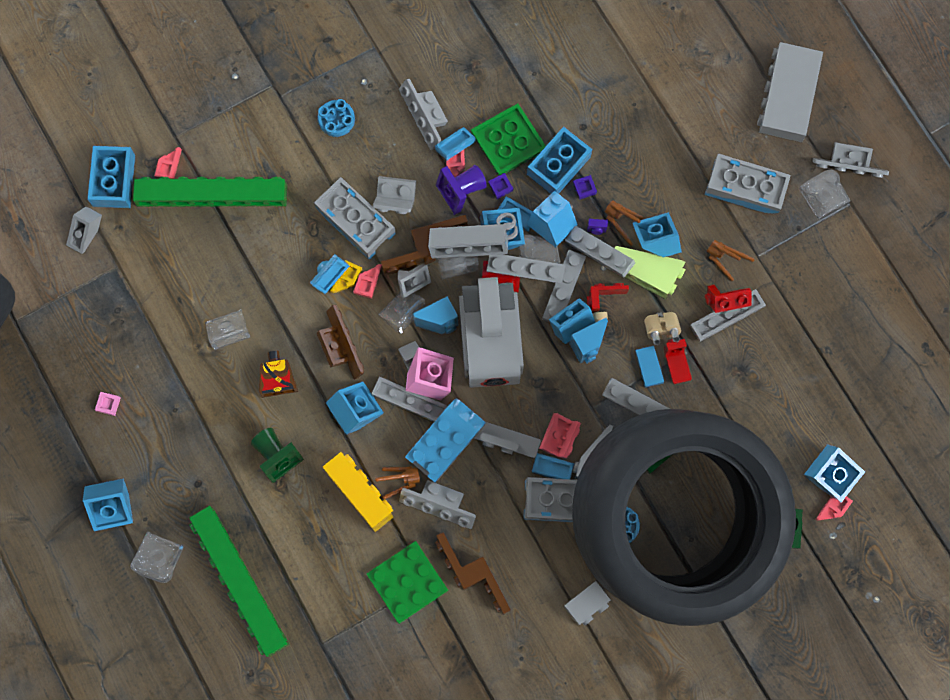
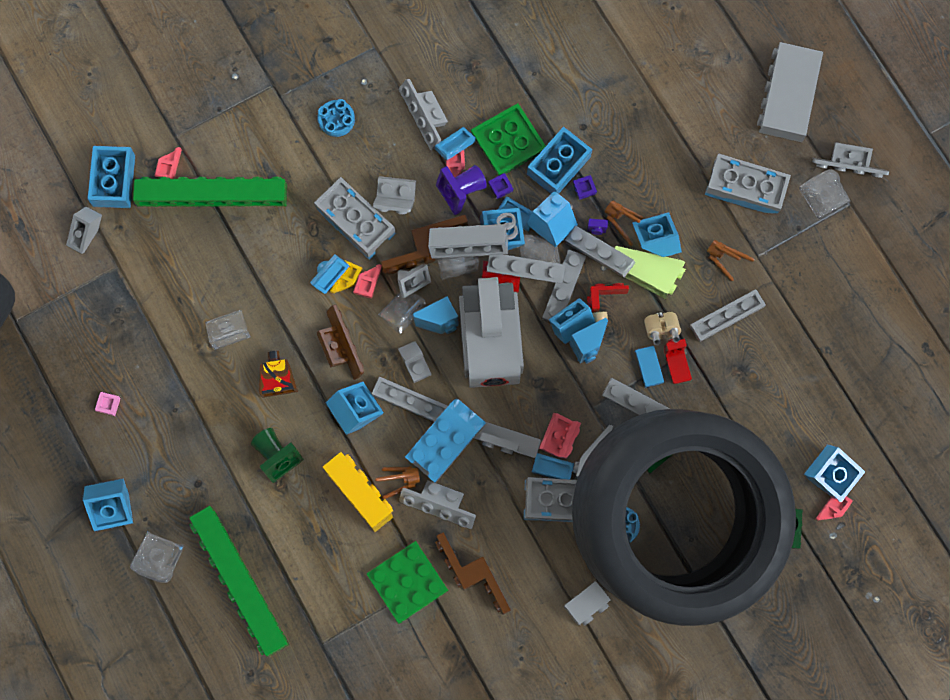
(430, 374): bright pink slope -> none
(729, 300): red bracket -> none

